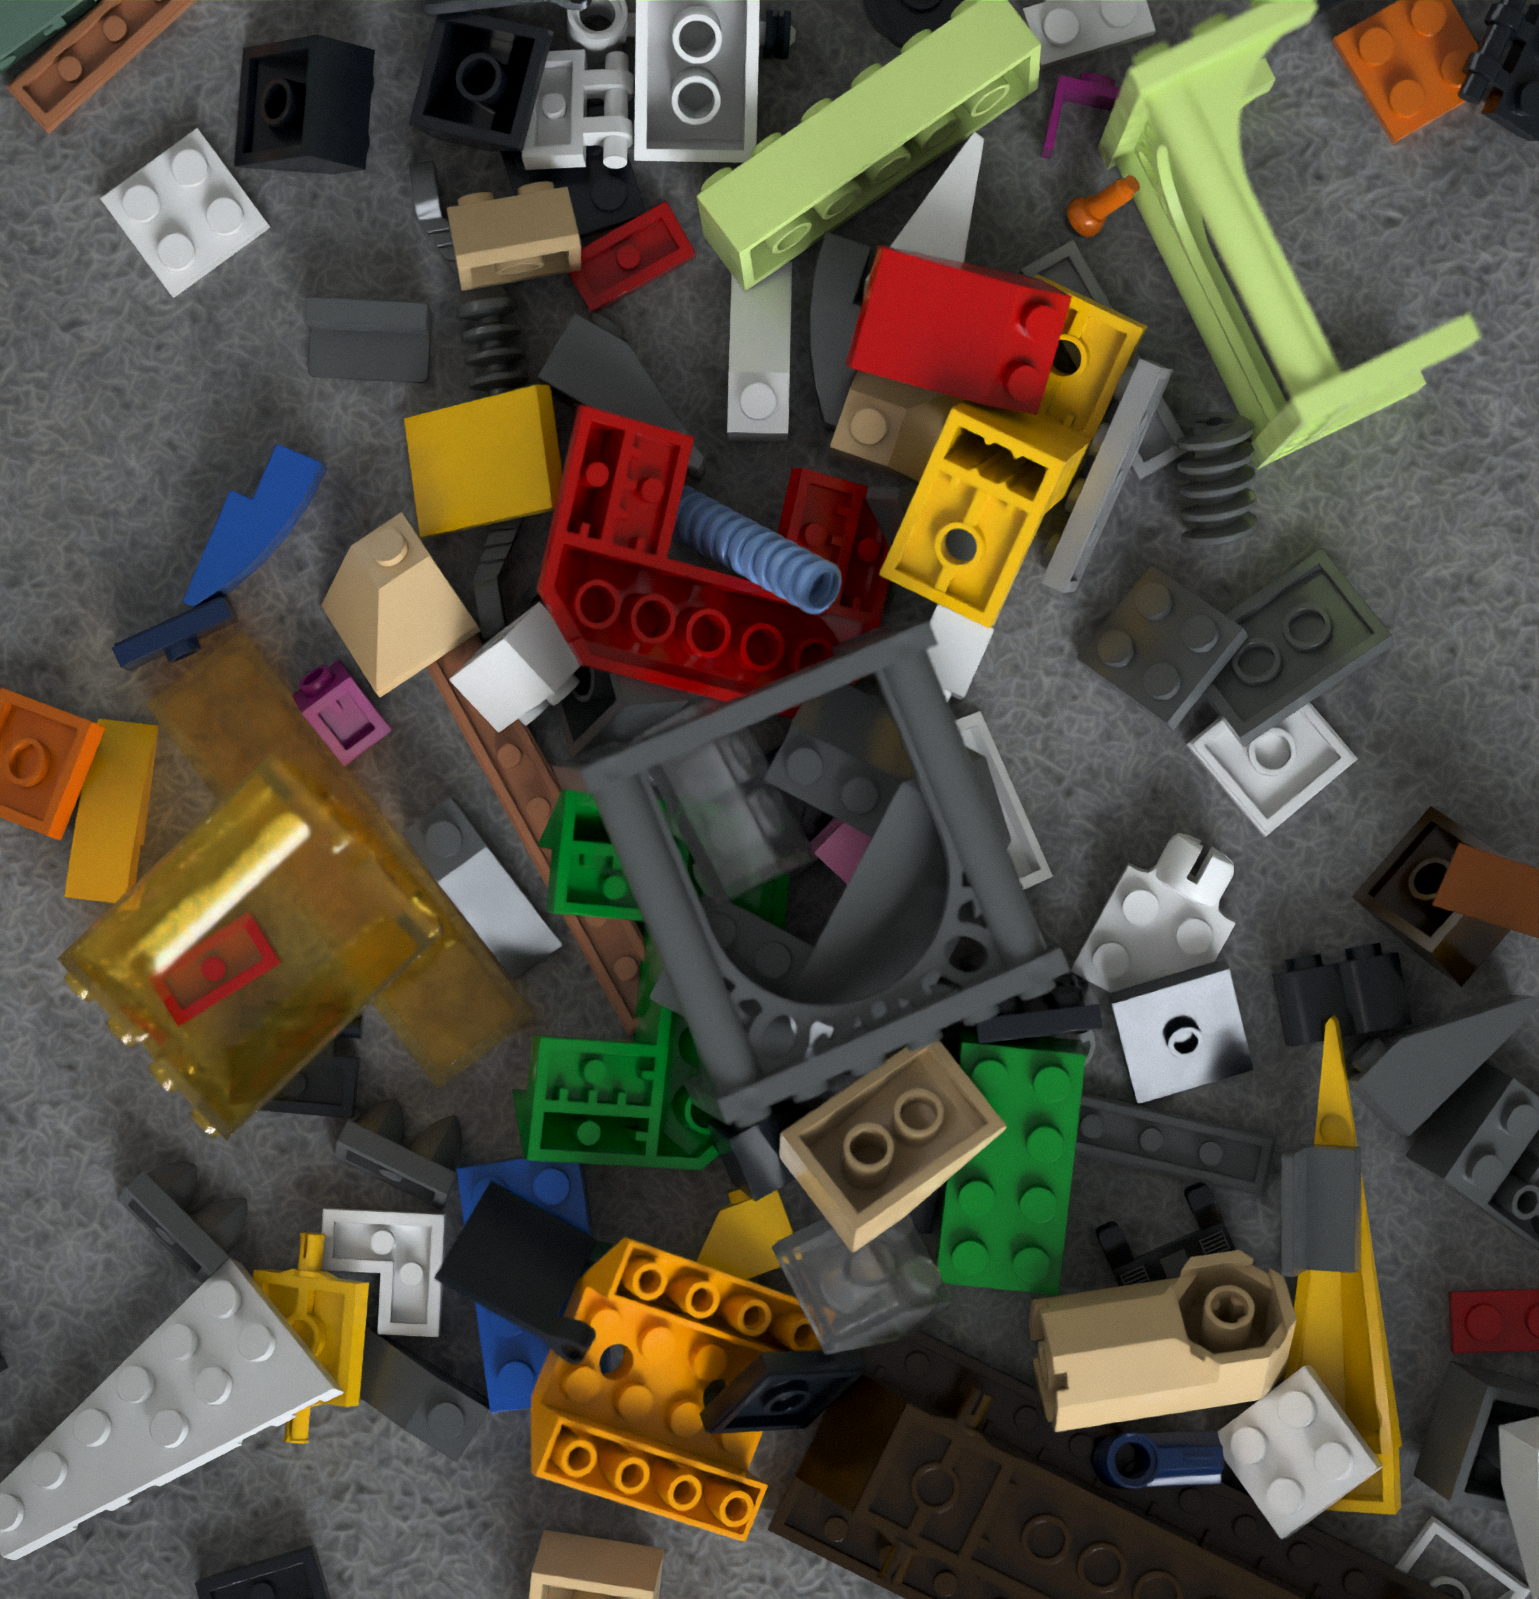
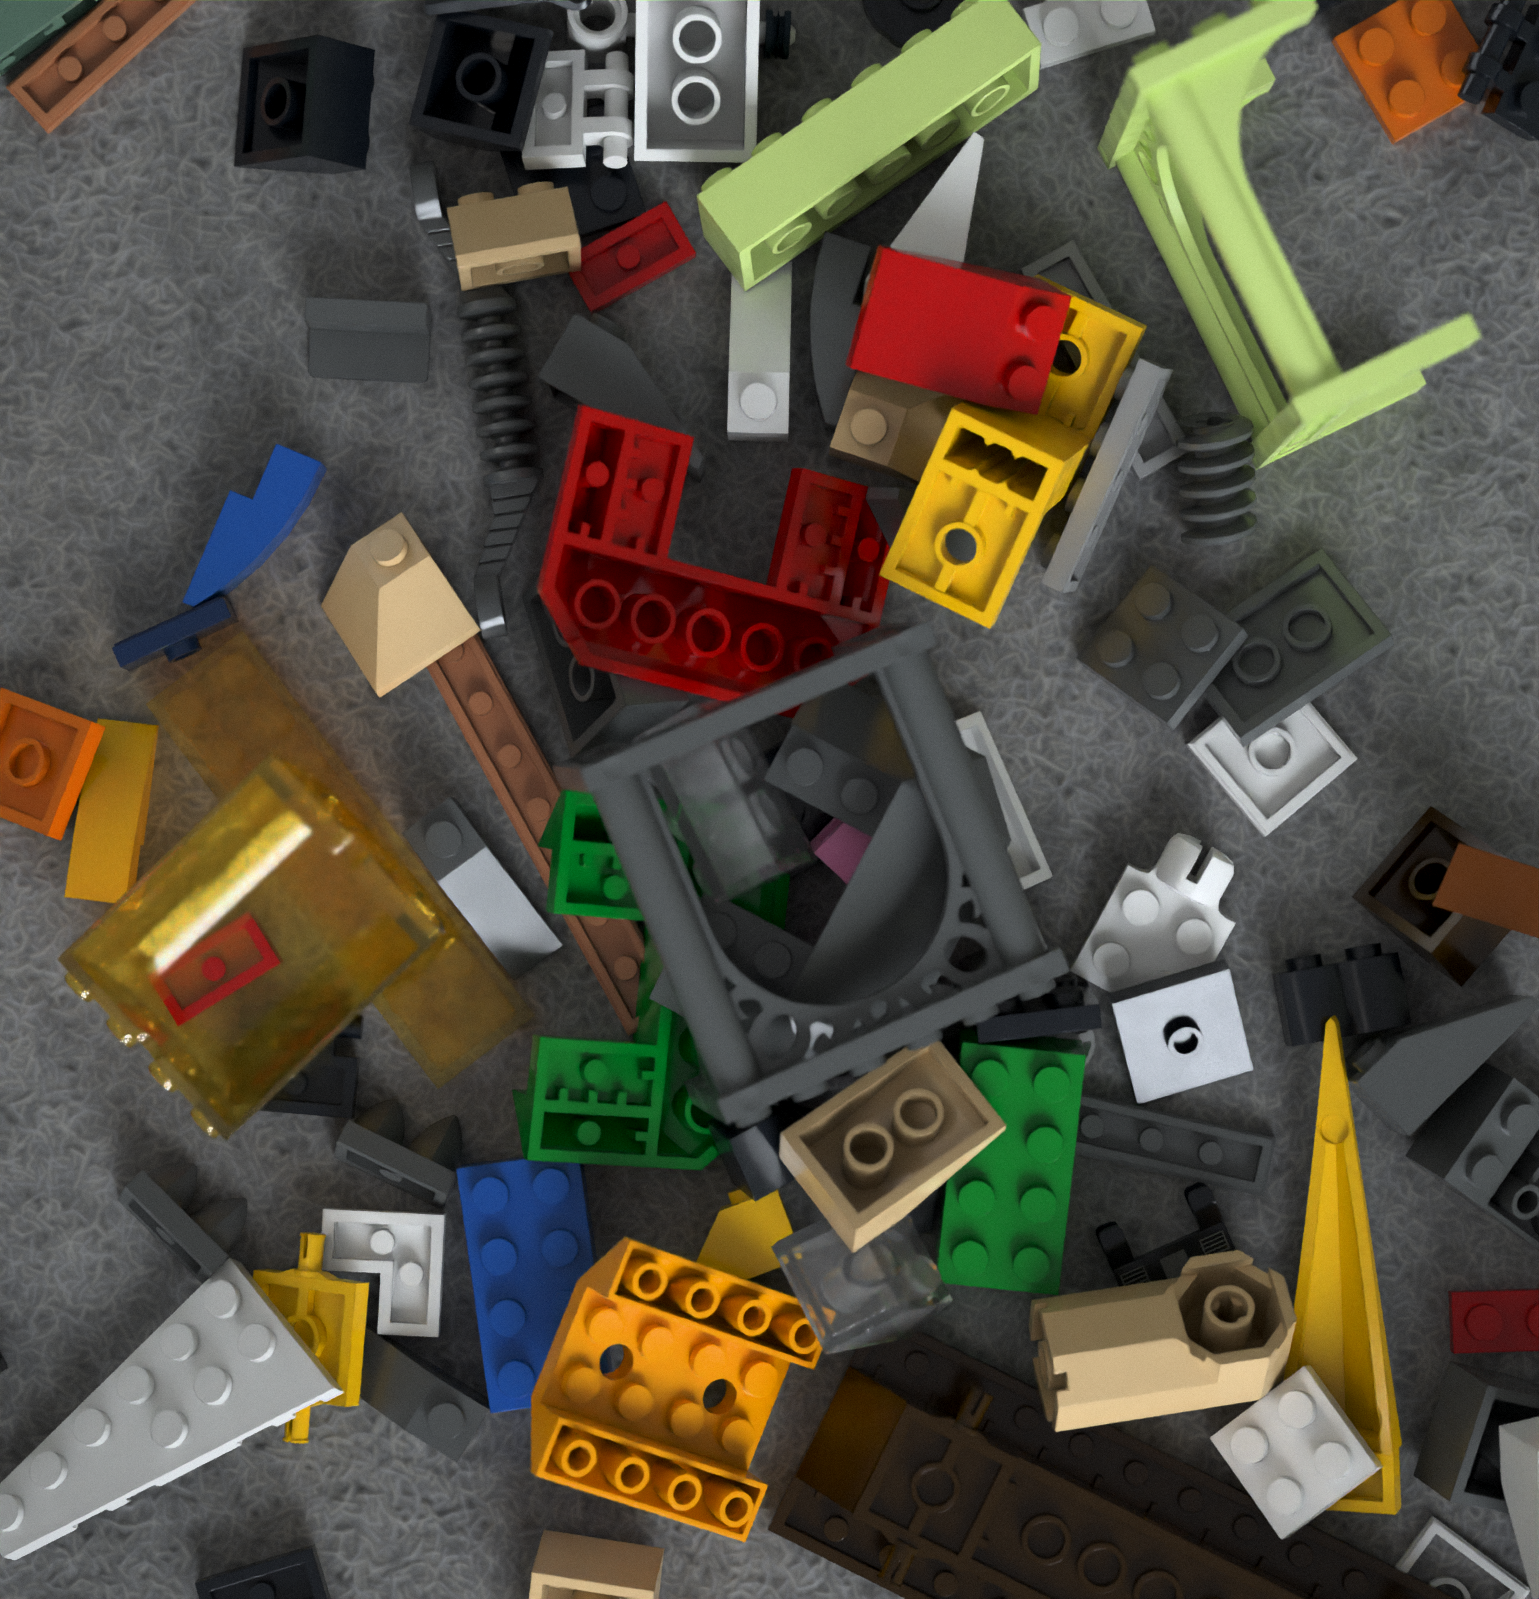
(185, 212): white plate -> none
(340, 711): magenta bracket -> none
(484, 461): yellow tile -> none
(519, 670): white brick -> none
(523, 1268): black flag -> none
(756, 552): light blue piece -> none
(782, 1391): black plate -> none
(958, 650): white brick -> none
(1087, 215): orange piece -> none
(1088, 90): magenta bracket -> none
(1163, 1458): dark blue piece -> none
(1320, 1209): dark grey panel -> none

